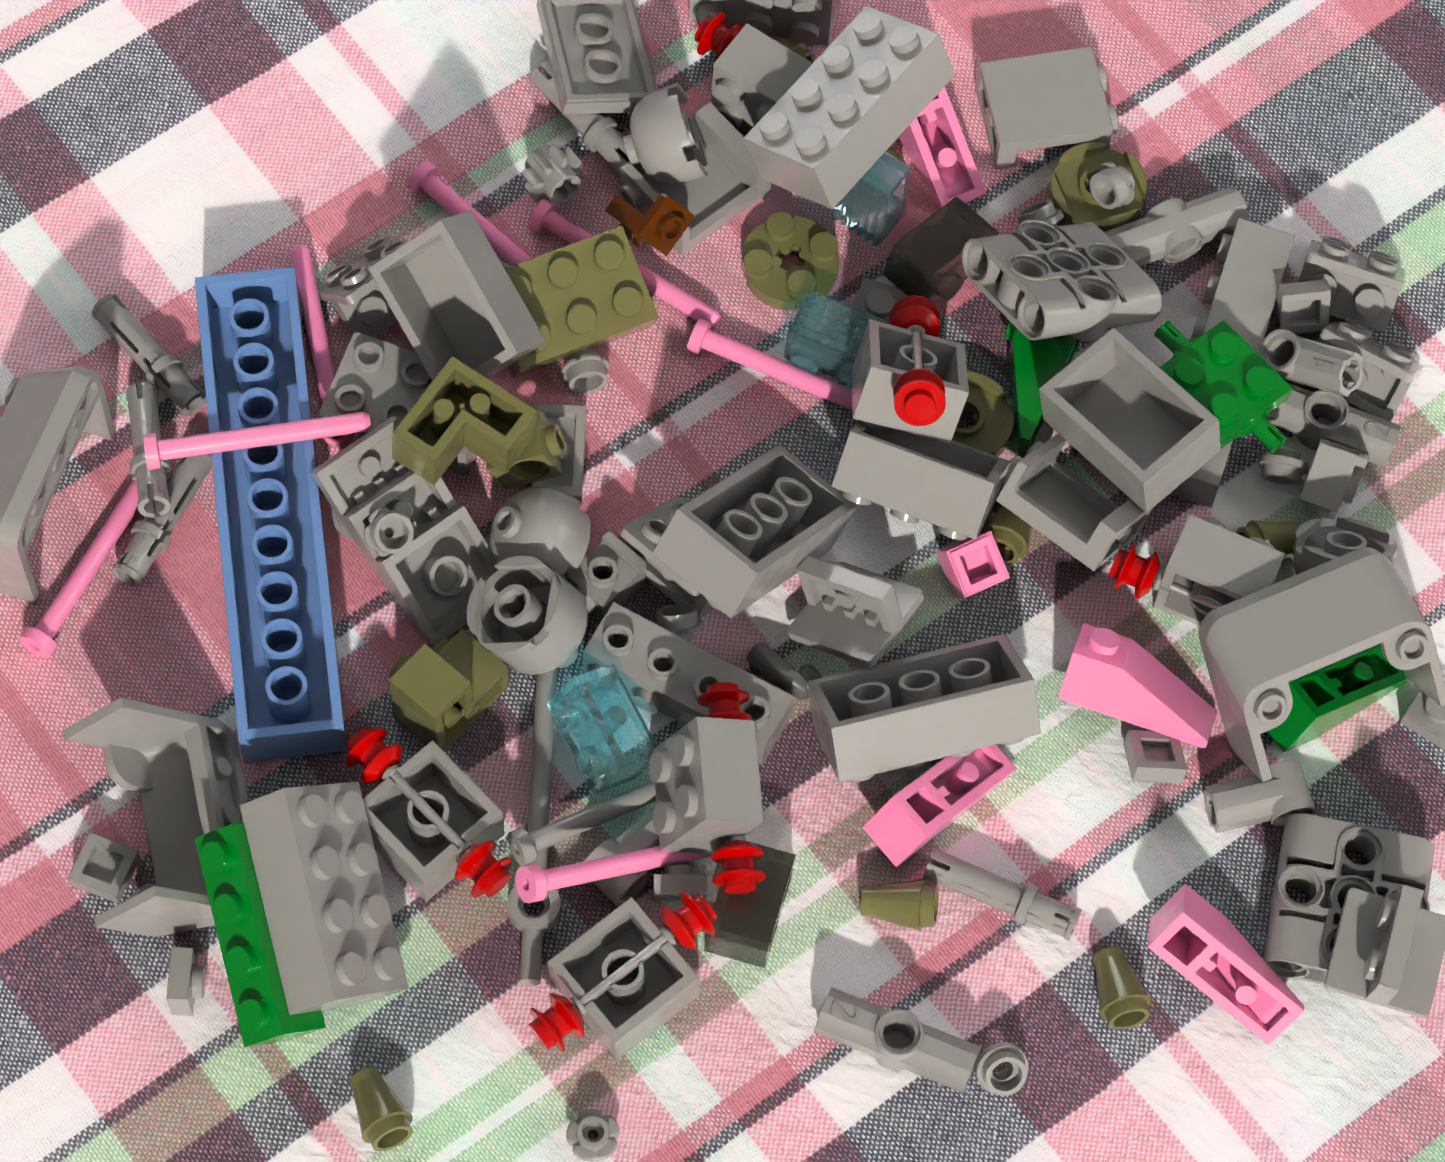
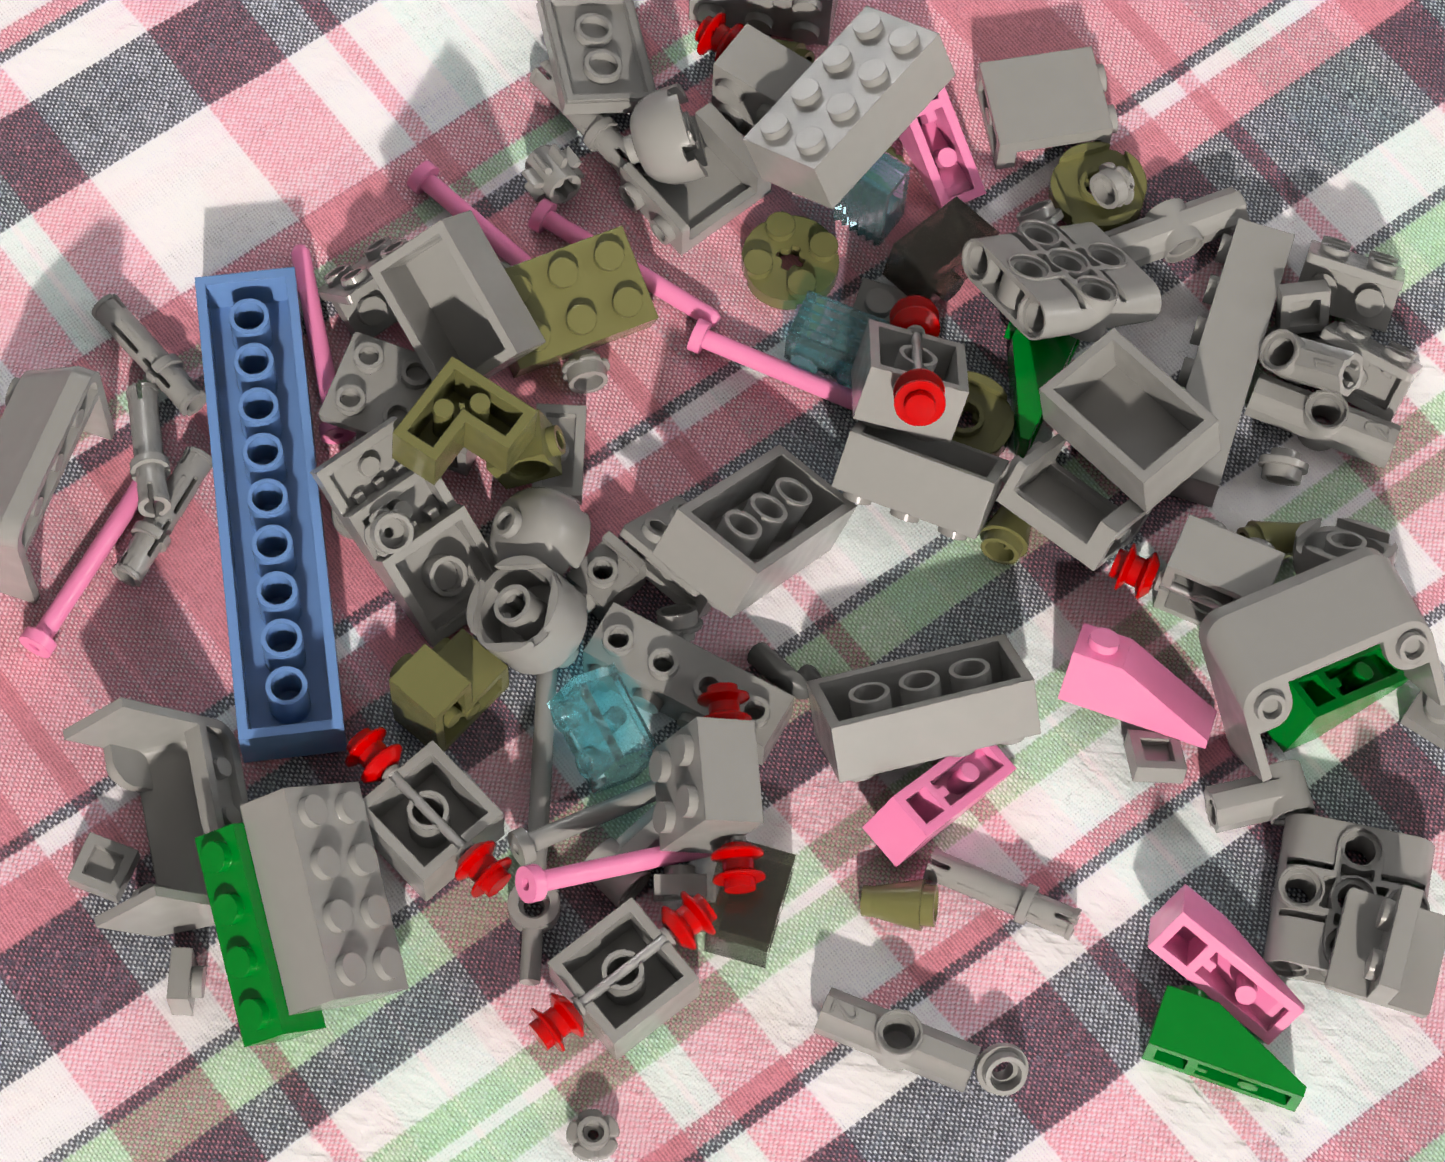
(252, 437): bright pink bar -> none
(380, 1112): olive cone -> none
(659, 226): reddish brown bracket -> none
(851, 610): light grey bracket -> none
(972, 565): bright pink slope -> none
(1120, 992): olive cone -> none
(1210, 1044): none -> green slope
(1227, 381): green plate -> none
(1332, 478): light grey brick -> none

